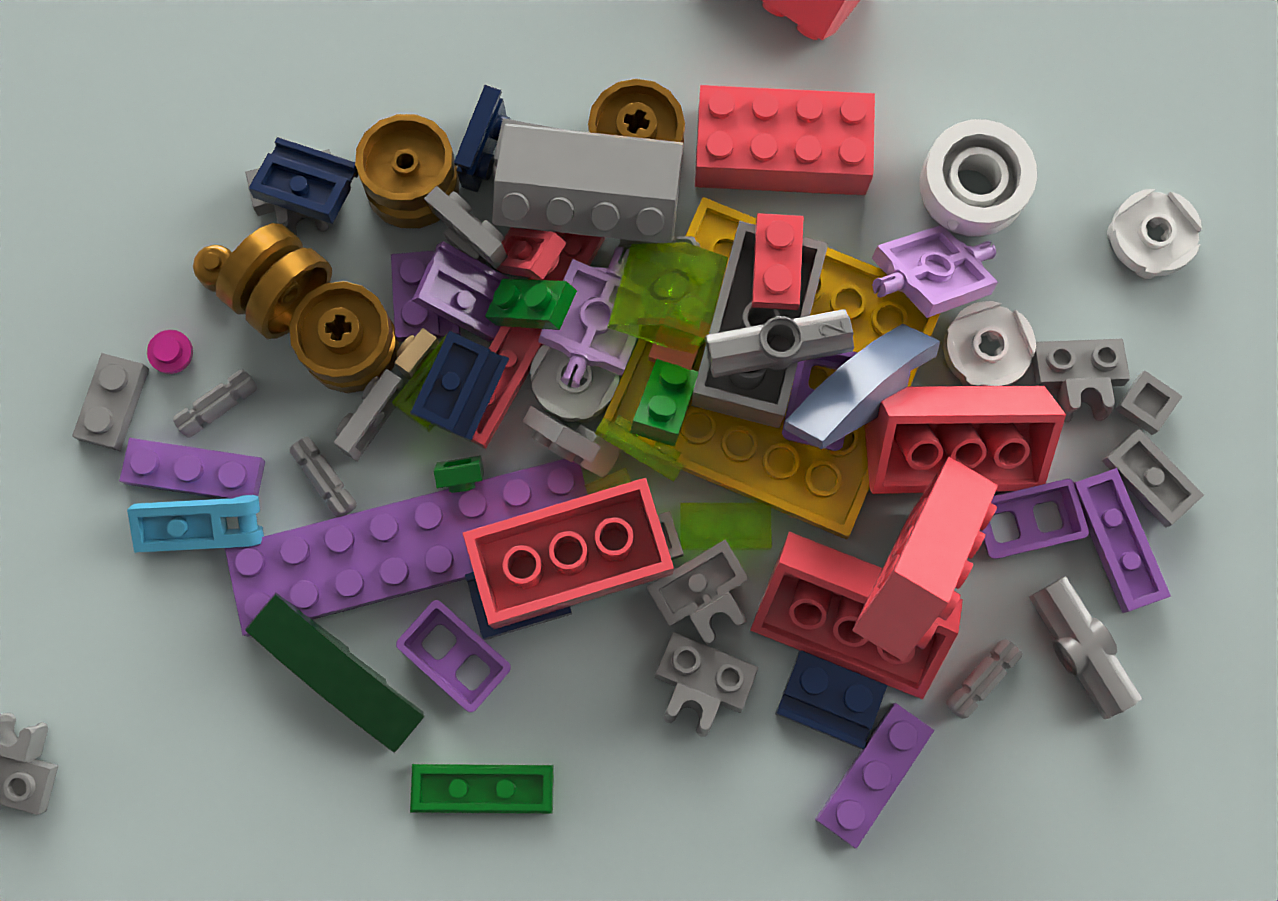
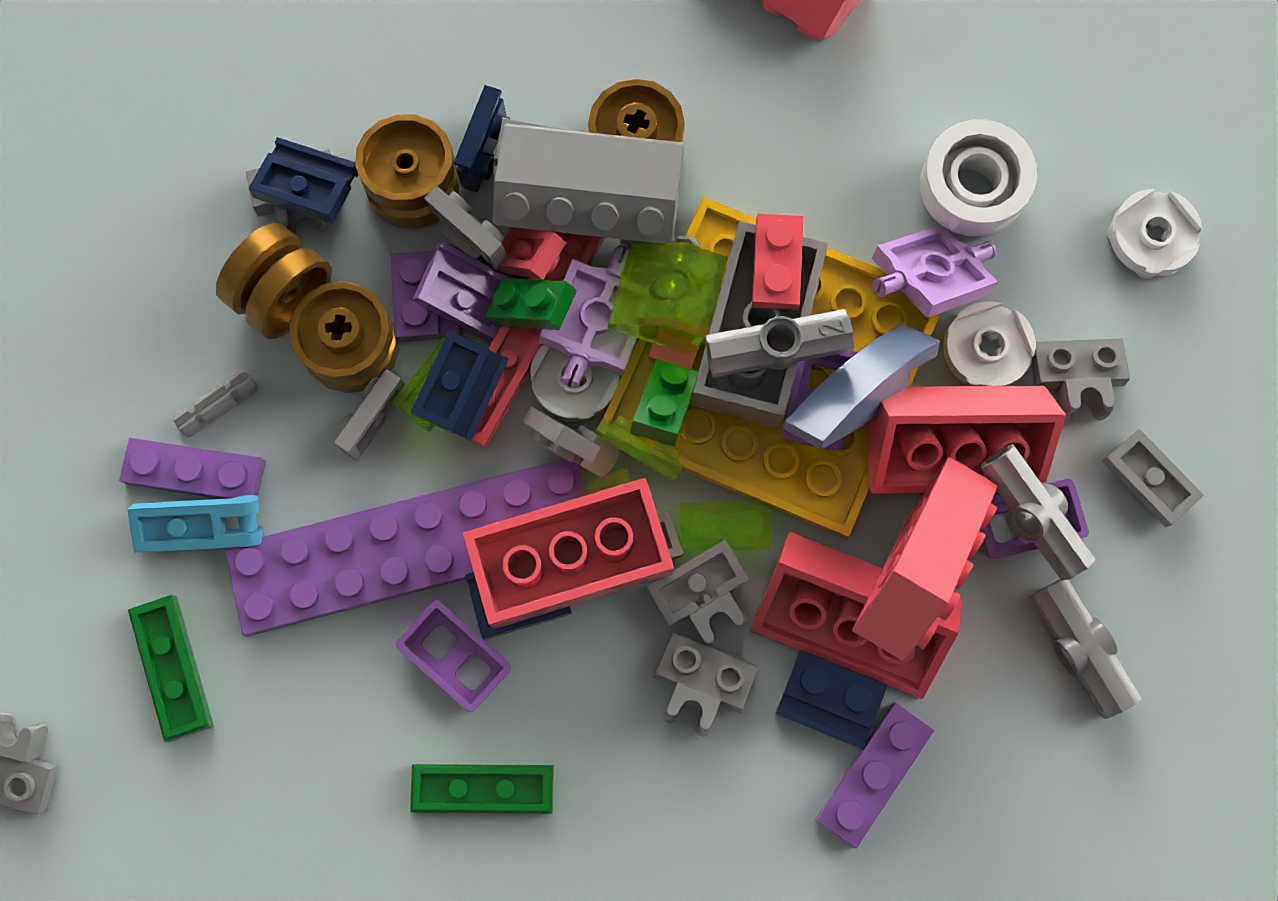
(110, 402): light grey plate -> none
(169, 351): dark pink plate -> none
(170, 668): none -> green tile
(209, 263): pearl gold piece -> none
(323, 477): light grey axle -> none
(334, 672): dark green slope -> none
(414, 352): tan plate -> none
(459, 474): green plate -> none
(785, 140): coral brick -> none
(984, 678): light grey axle -> none
(1037, 512): none -> light grey piece
(1121, 541): medium lavender plate -> none
(1148, 402): light grey plate -> none

